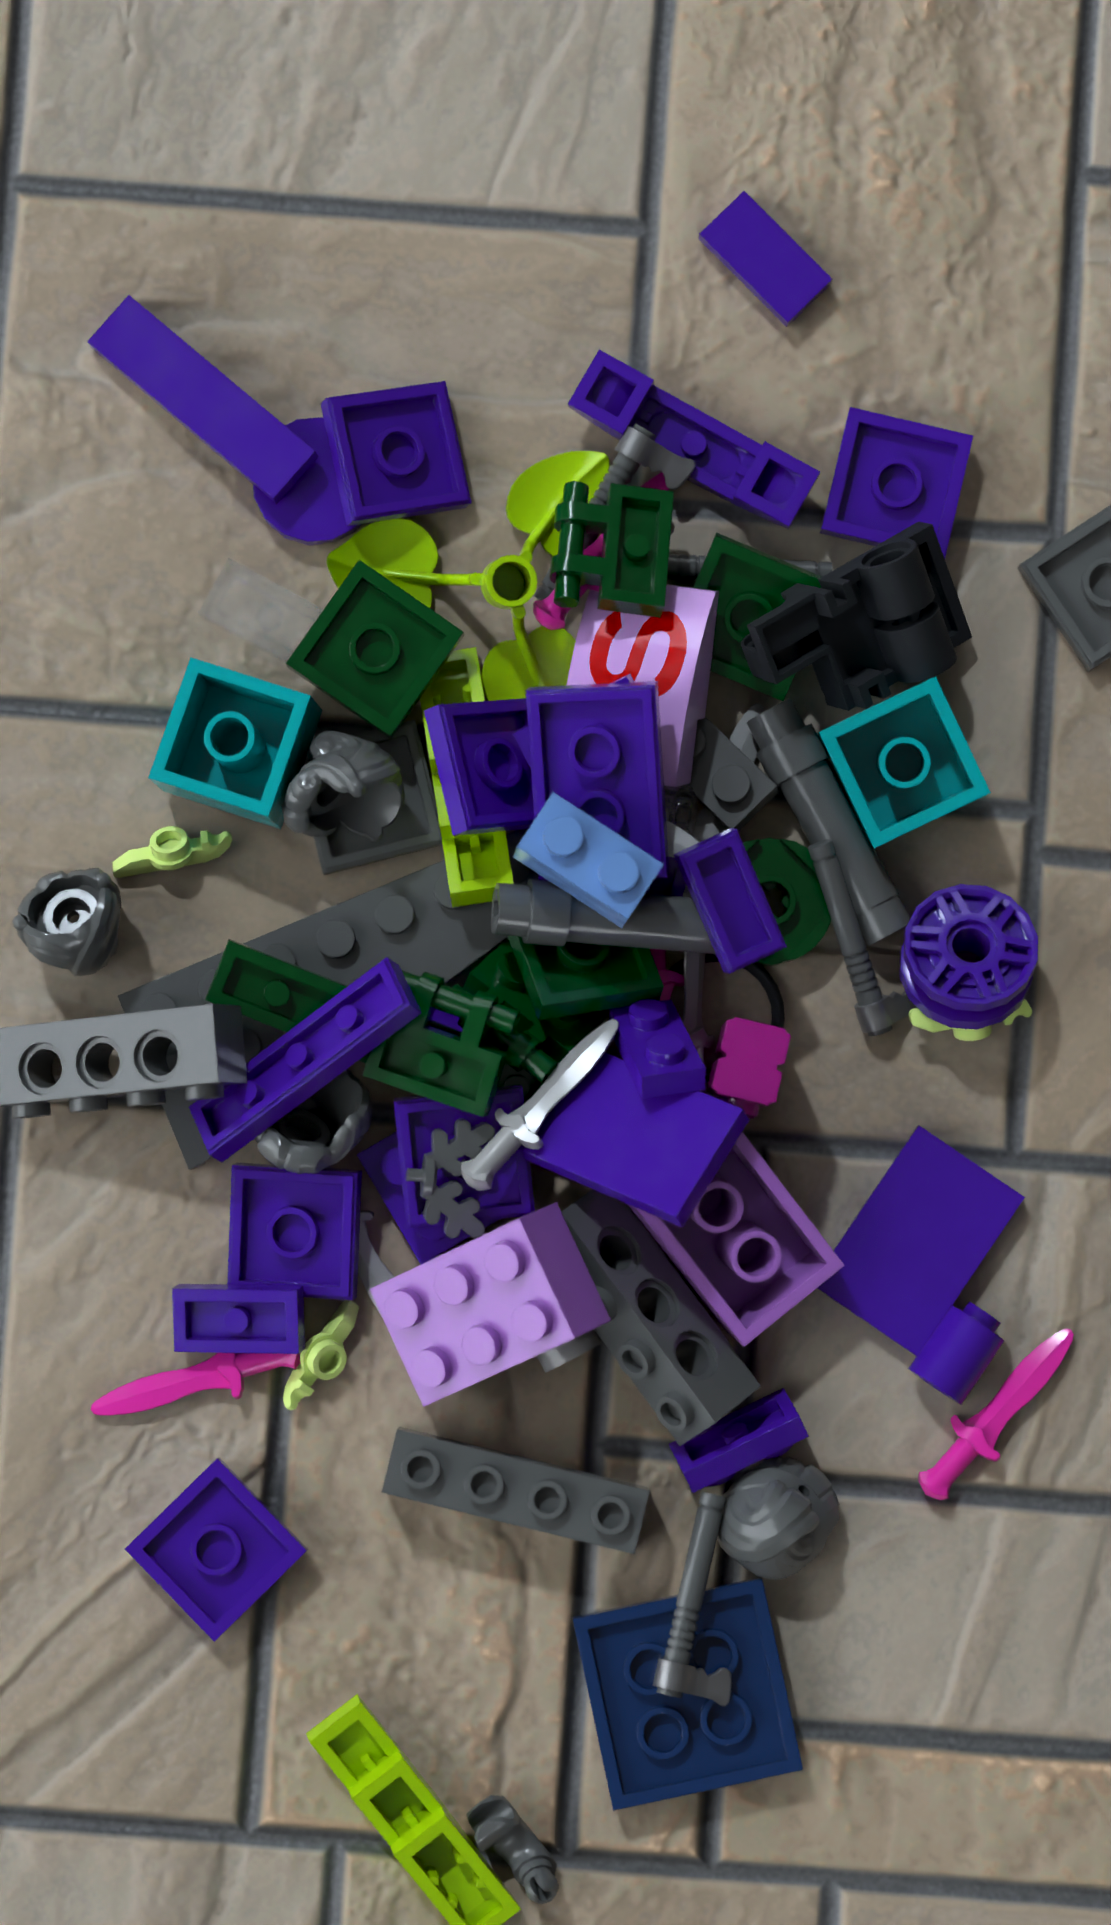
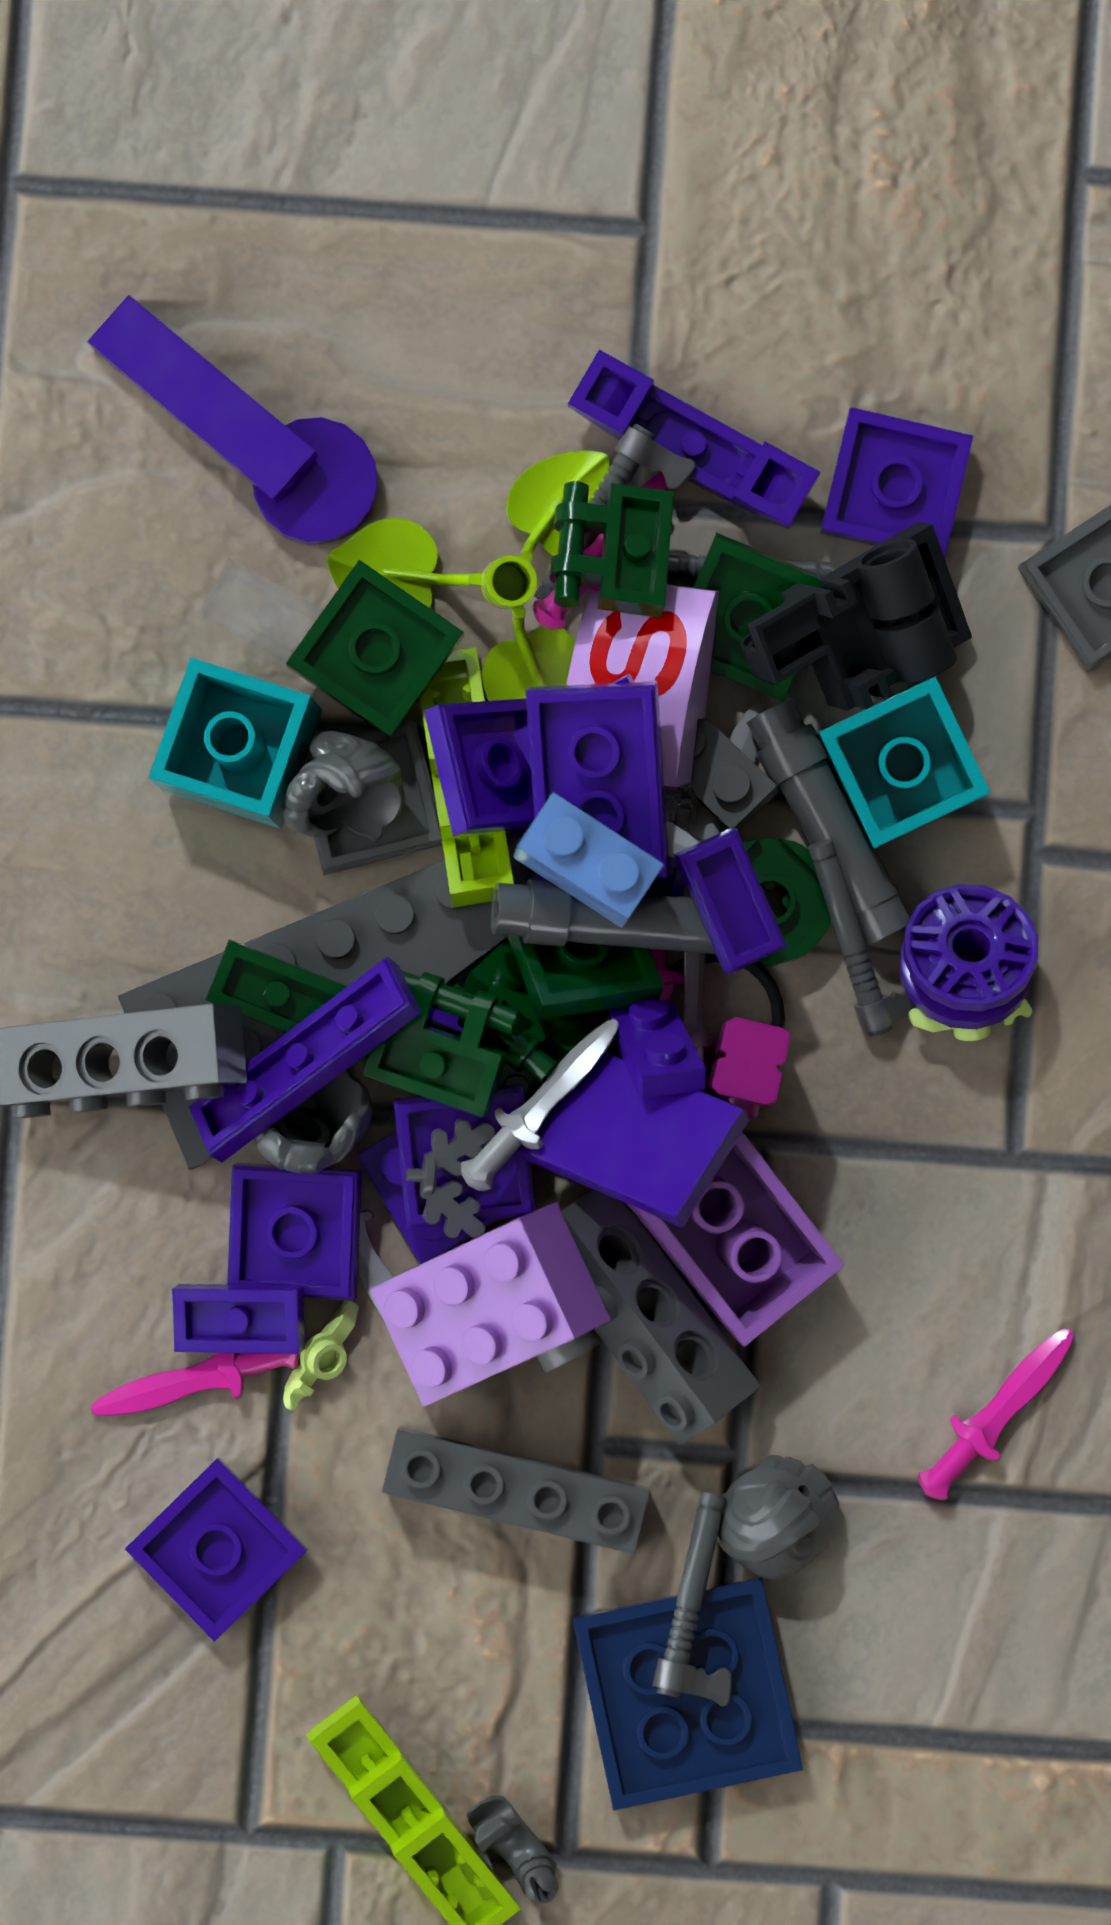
(46, 925): dark grey hair -> none
(171, 850): yellowish green piece -> none
(395, 453): dark purple tile -> none
(739, 1440): dark purple plate -> none
(765, 258): dark purple tile -> none
(919, 1239): dark purple tile -> none
(958, 1351): dark purple brick -> none

